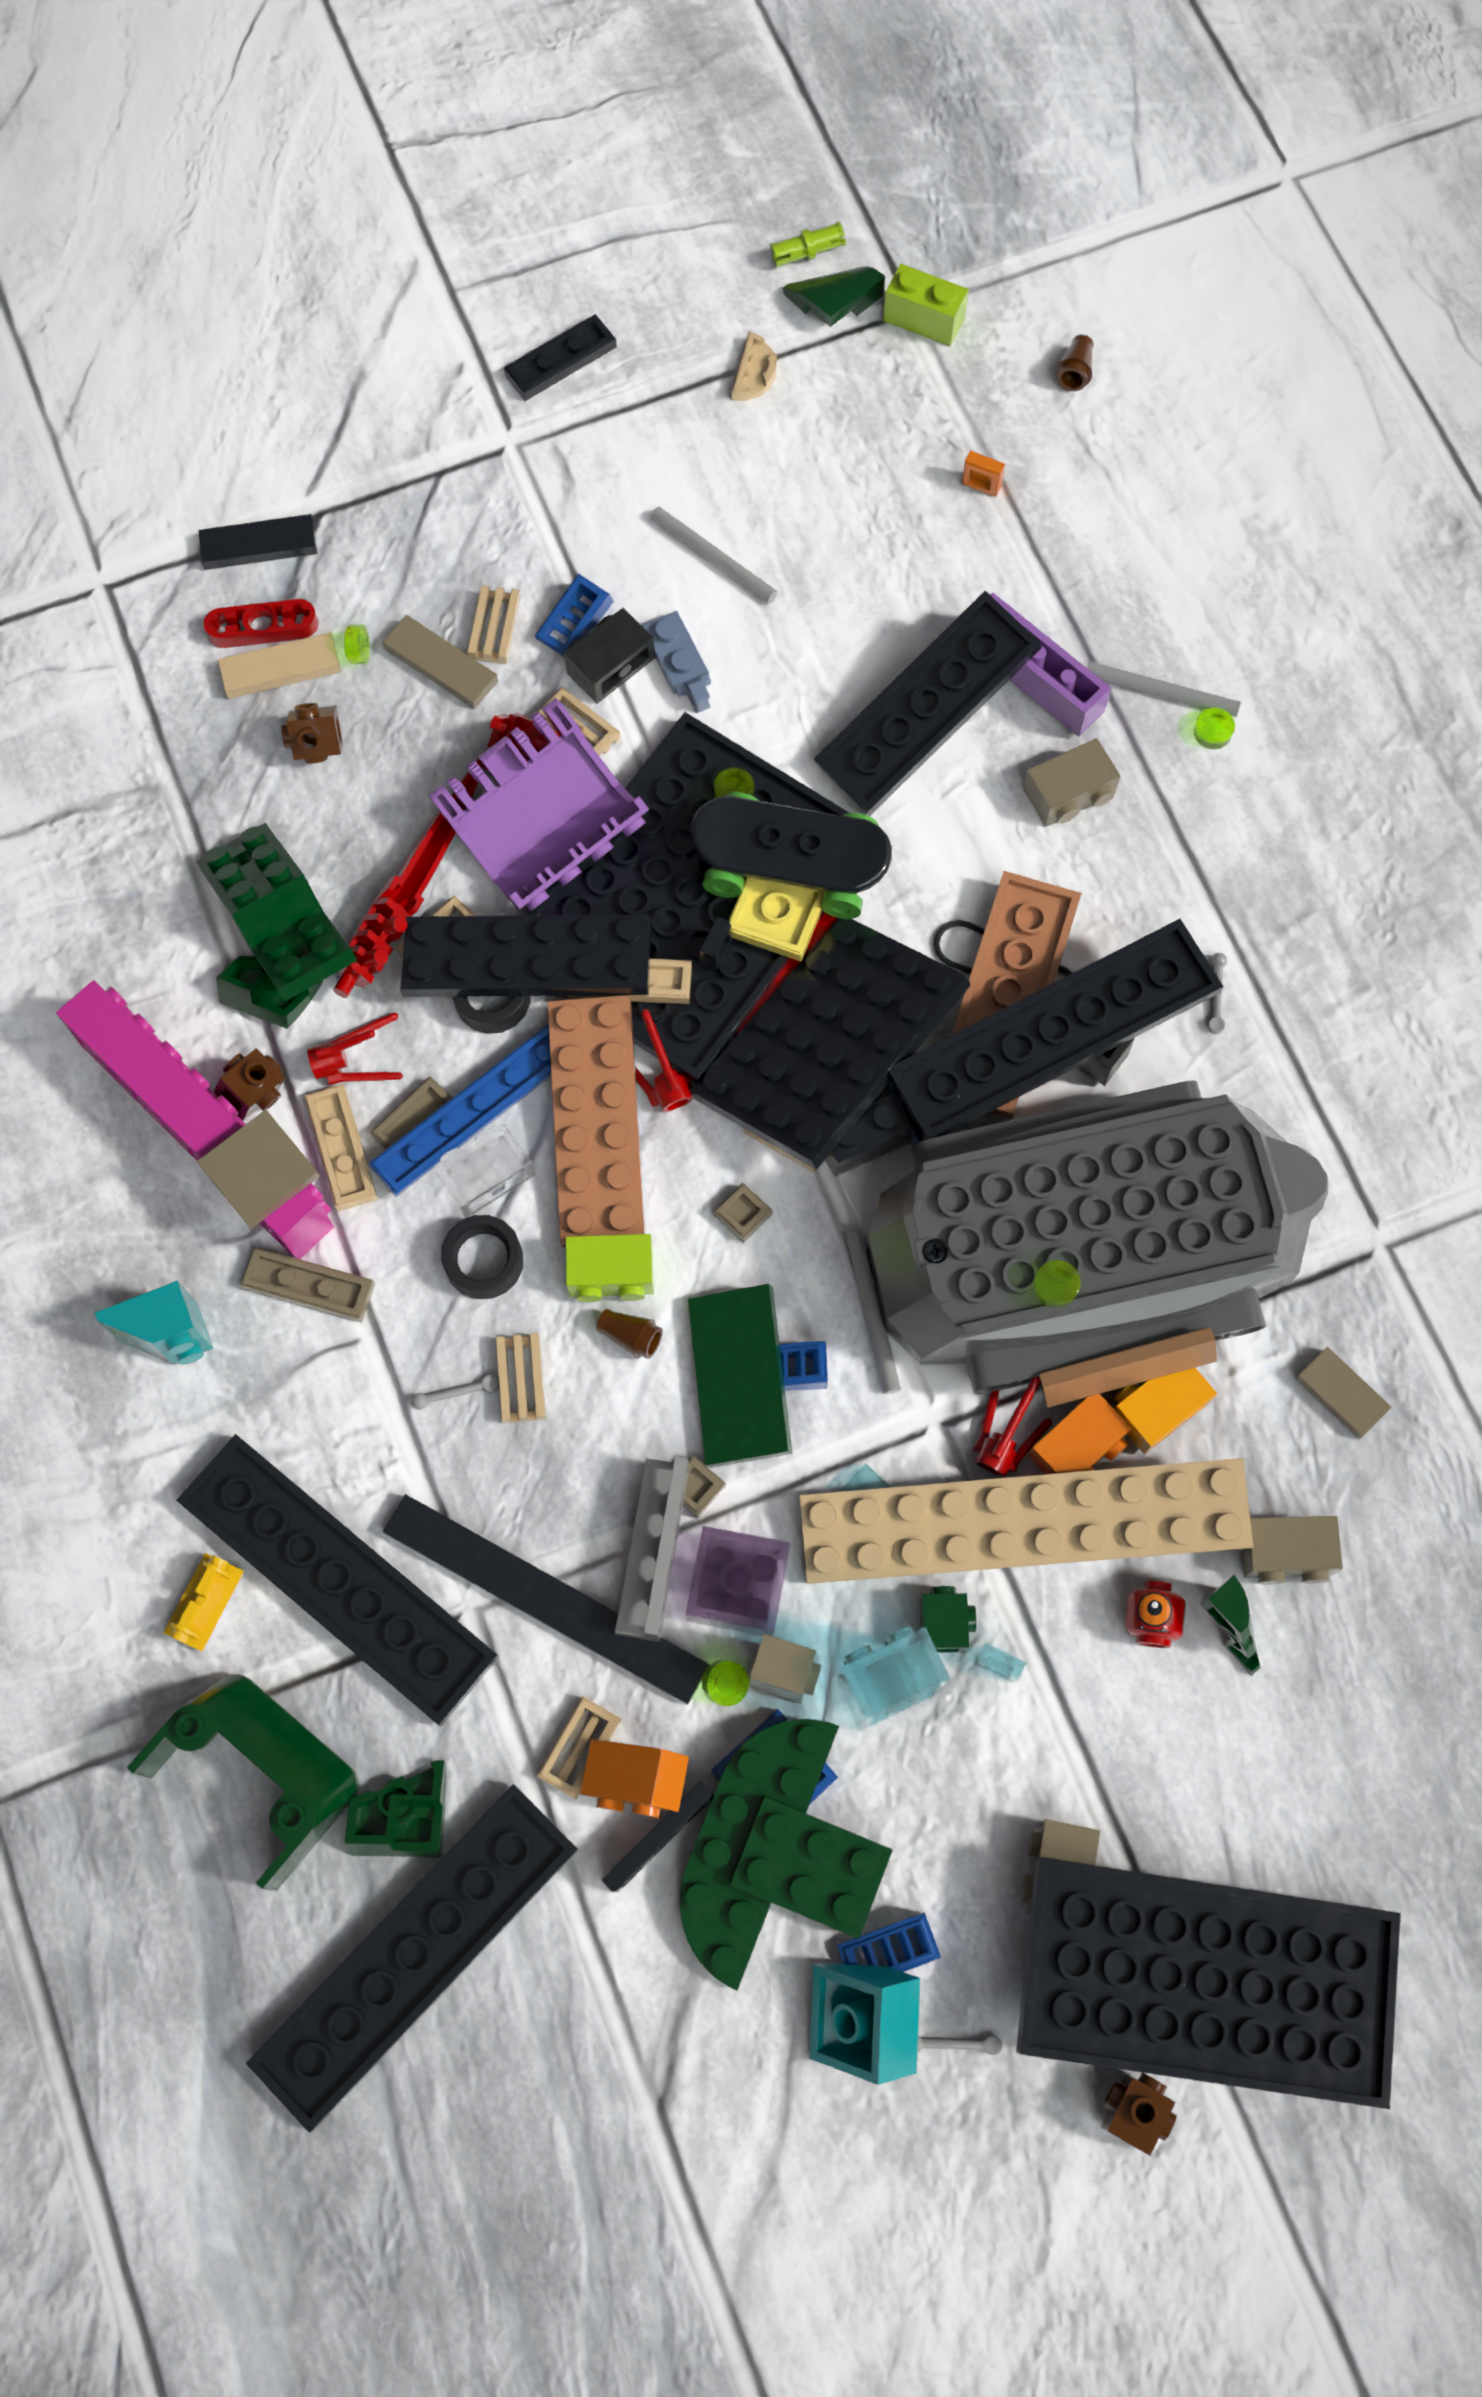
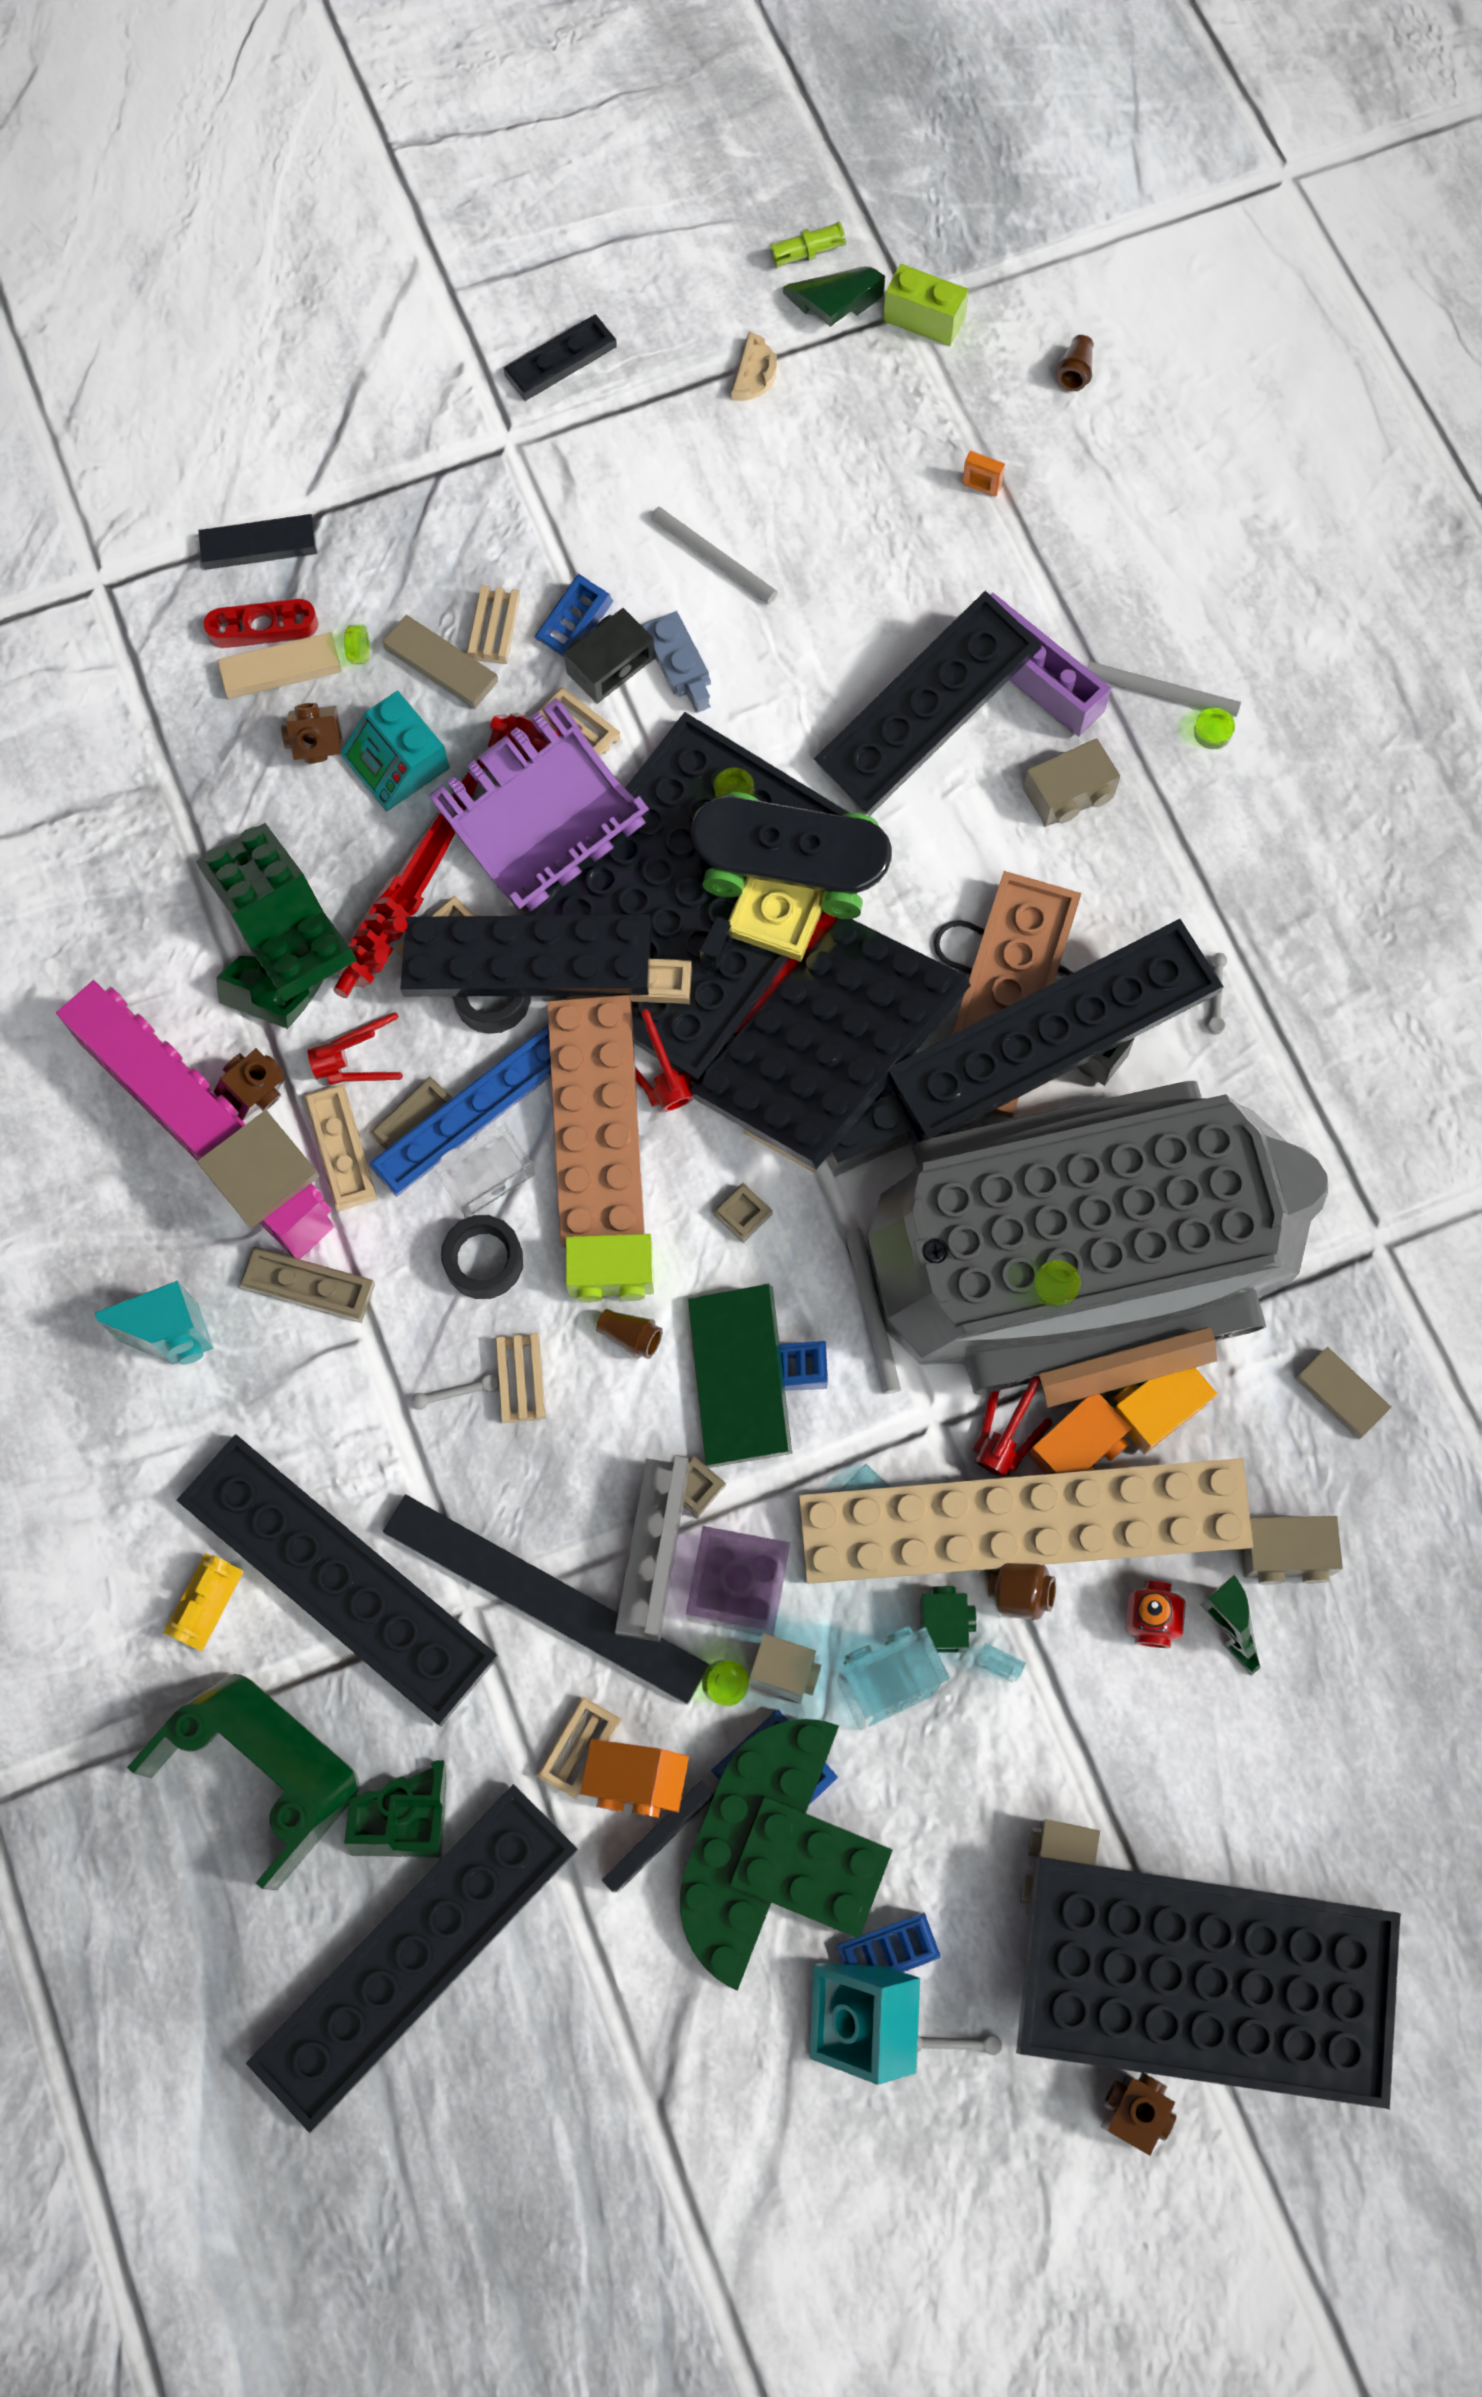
(394, 751): none -> teal slope
(1022, 1590): none -> reddish brown head

